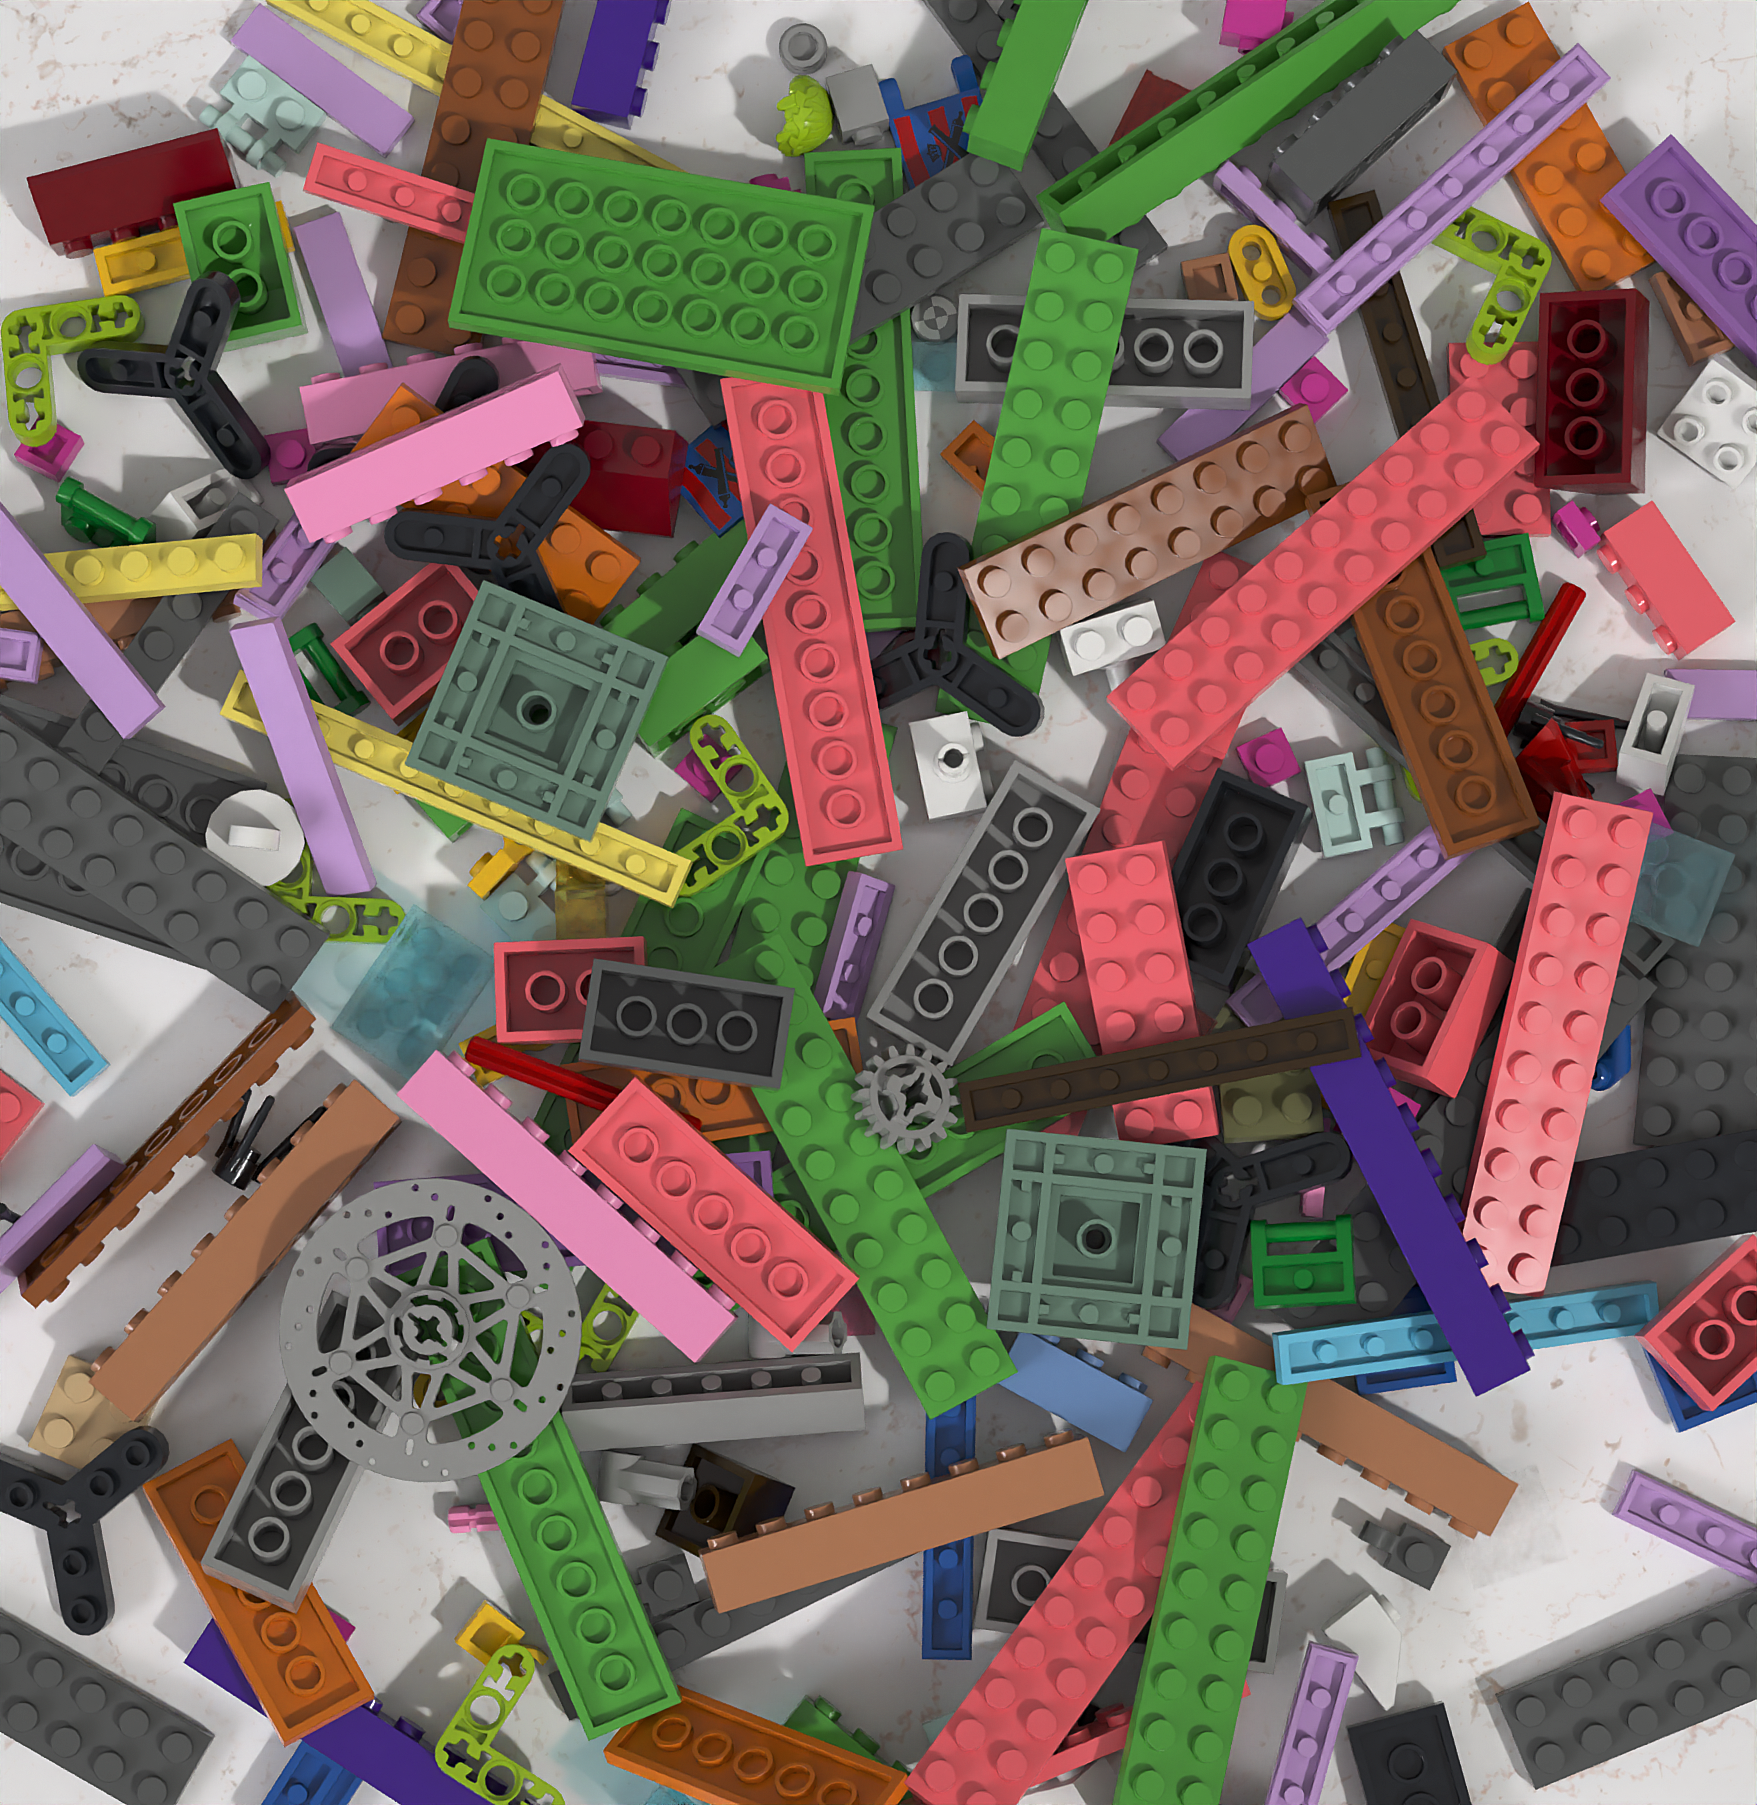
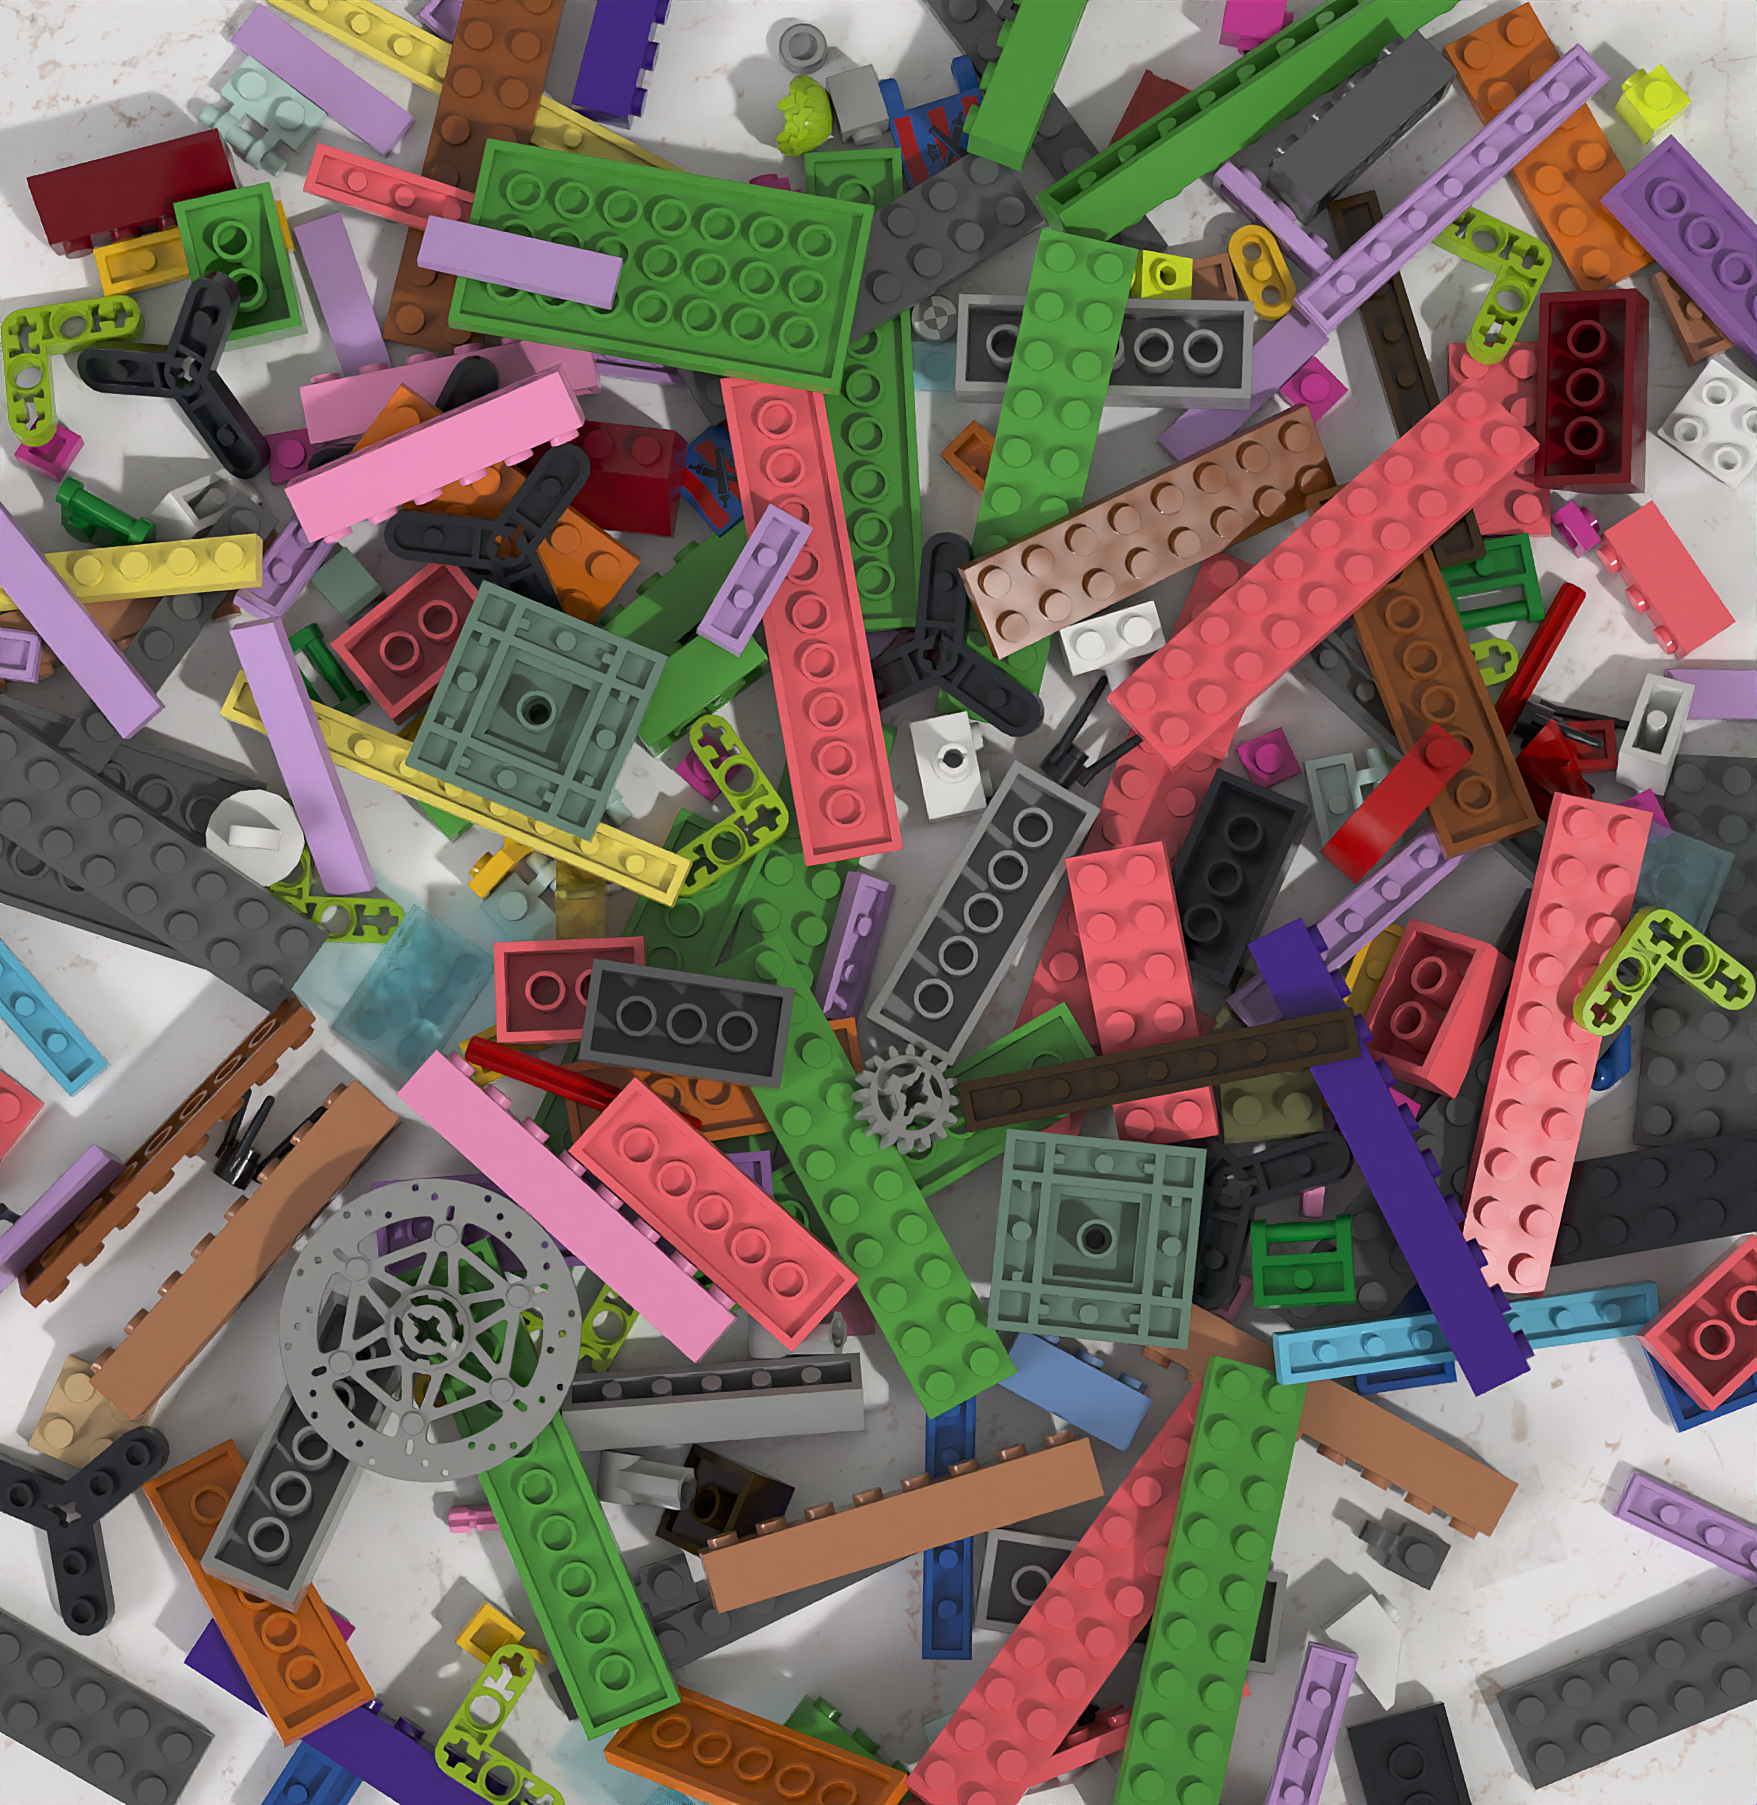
(520, 262): none -> lavender tile
(1067, 760): none -> black plant
(1161, 276): none -> neon yellow brick
(1395, 803): none -> red arch
(1650, 956): none -> lime beam
(1651, 102): none -> neon yellow brick

